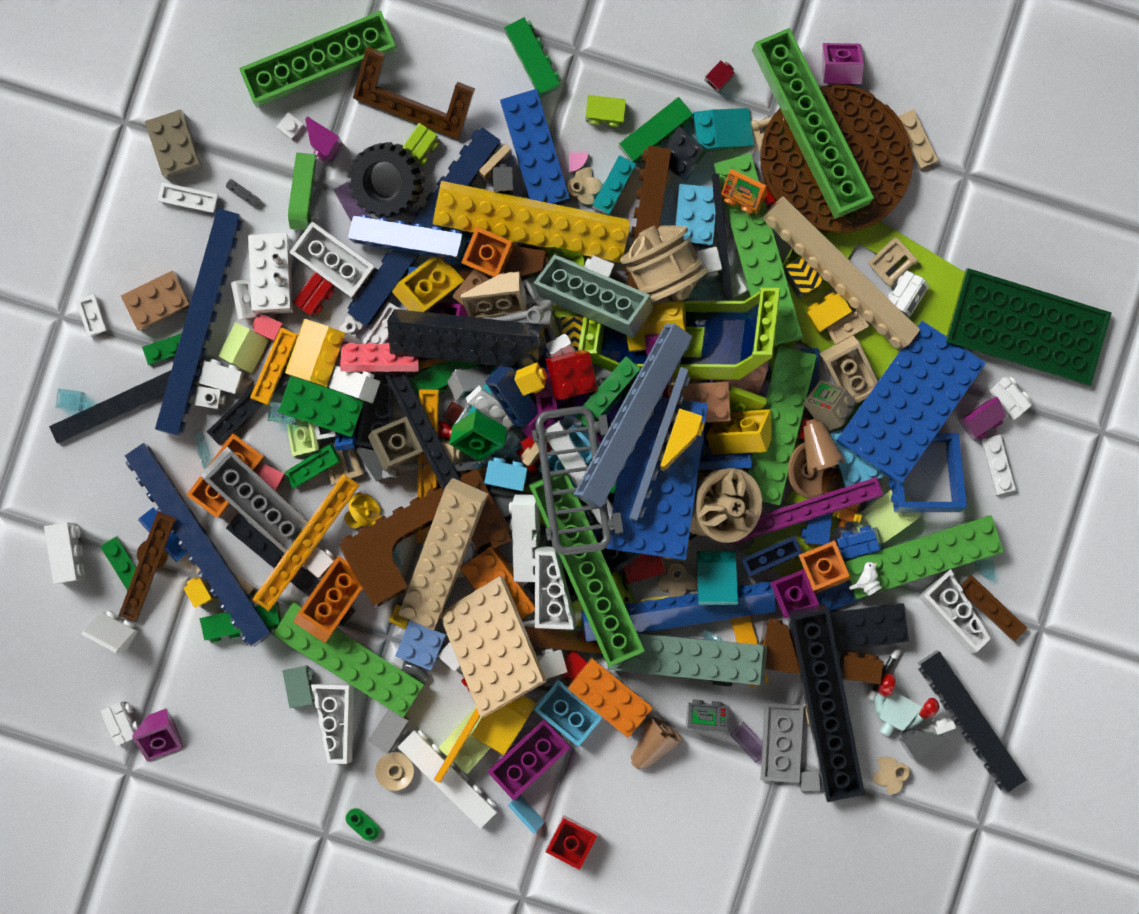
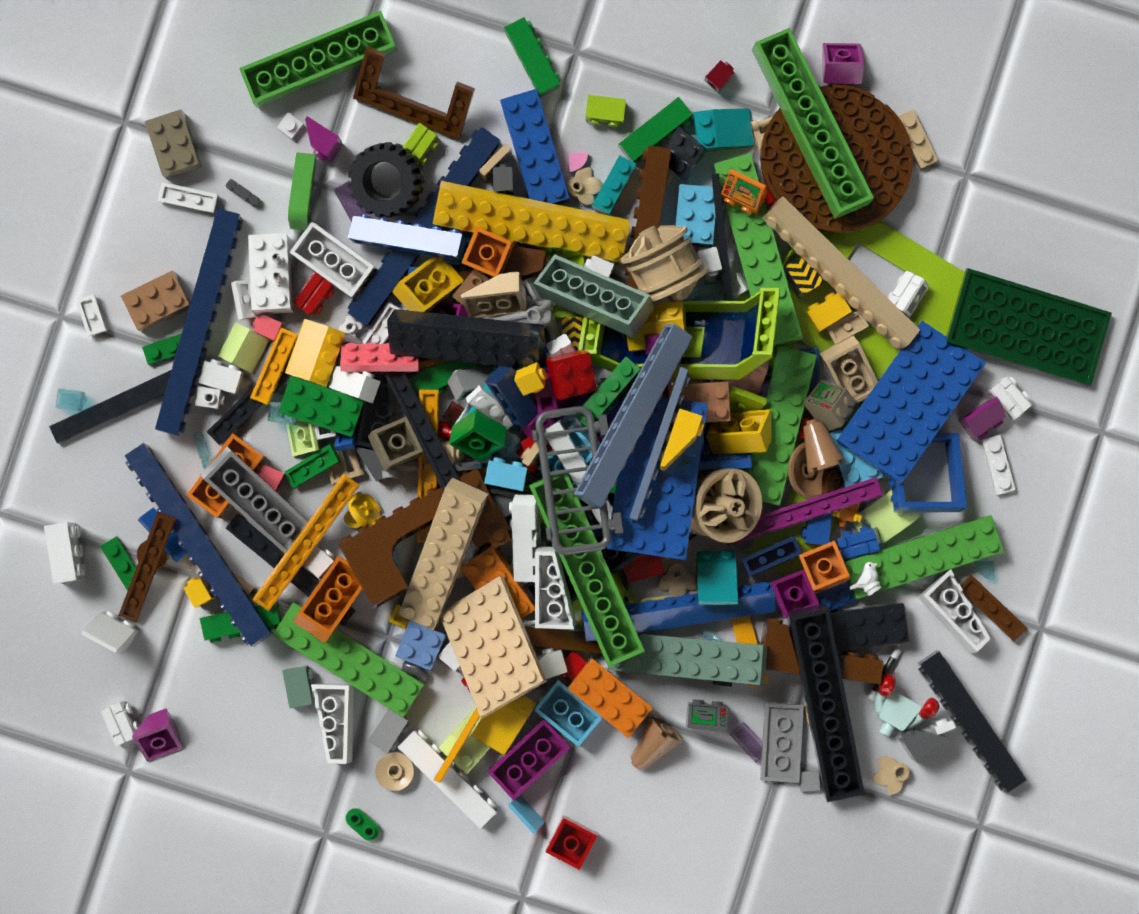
(888, 257): tan plate -> none

